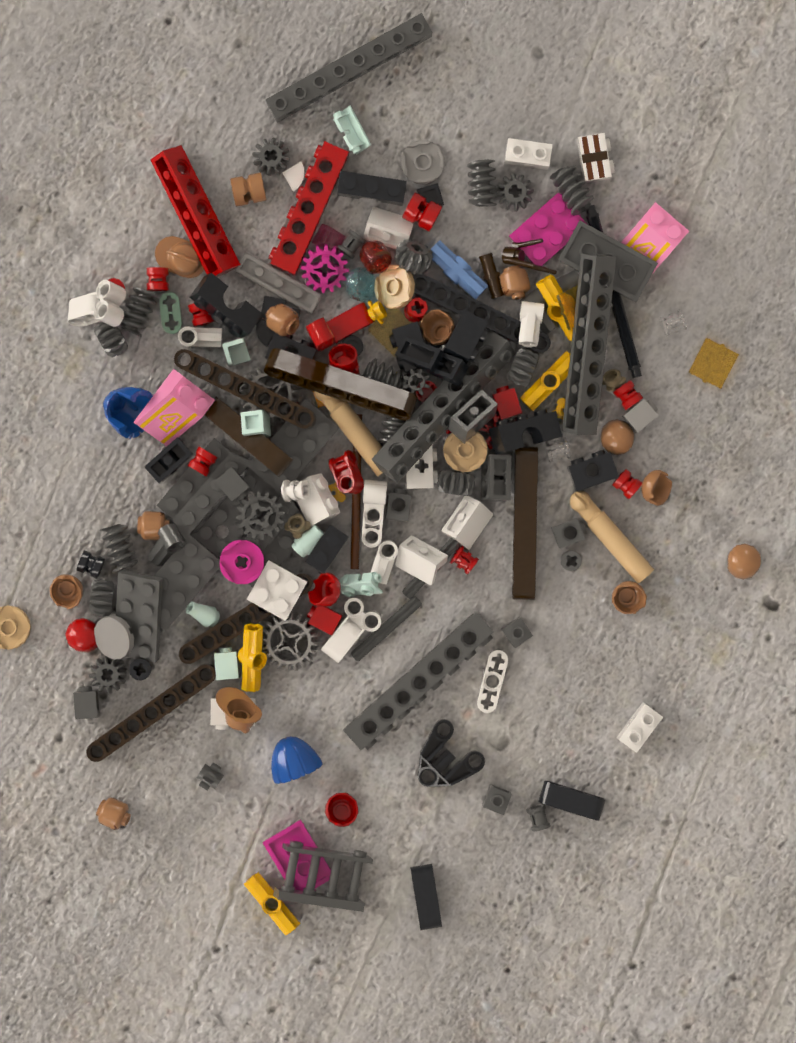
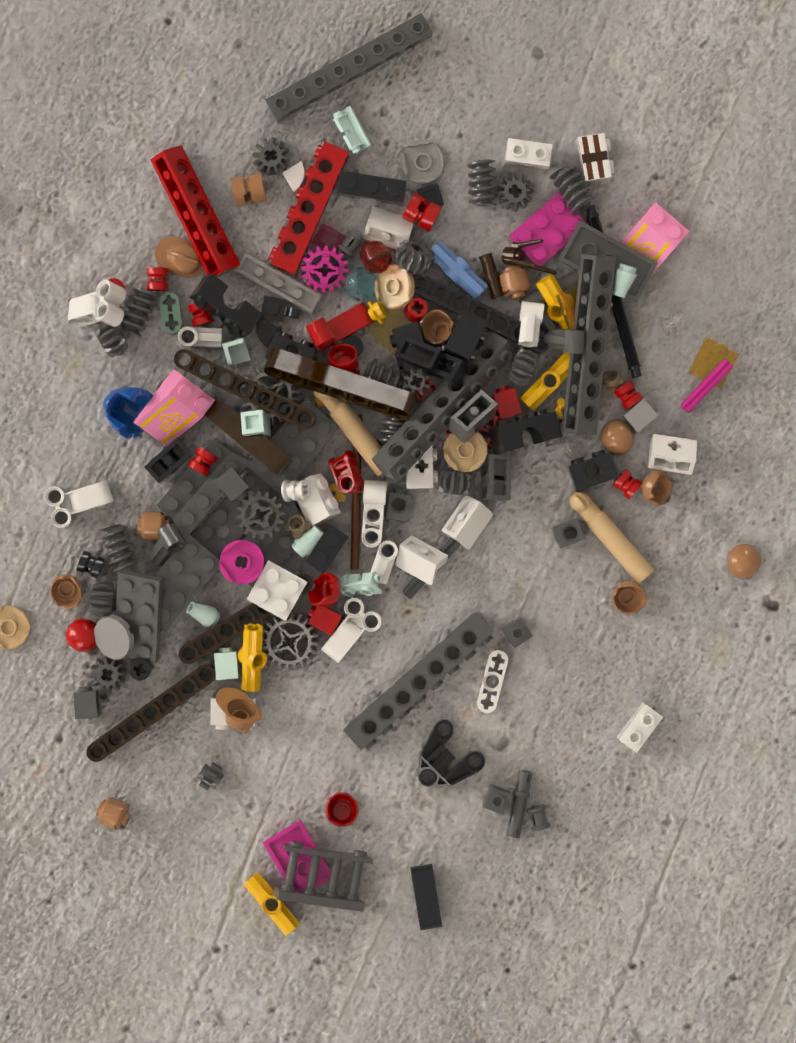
(79, 500): none -> white piece
(282, 320): medium nougat head -> none
(293, 759): blue hair -> none
(386, 628): dark grey axle -> none
(464, 560): red bush -> none
(520, 797): none -> dark grey pin
(525, 523): dark brown beam -> none
(567, 340): none -> dark grey piece
(571, 800): black beam -> none
(577, 560): dark grey bush -> none
(623, 279): none -> light aqua cone
(672, 454): none -> white brick
(706, 385): none -> dark pink axle

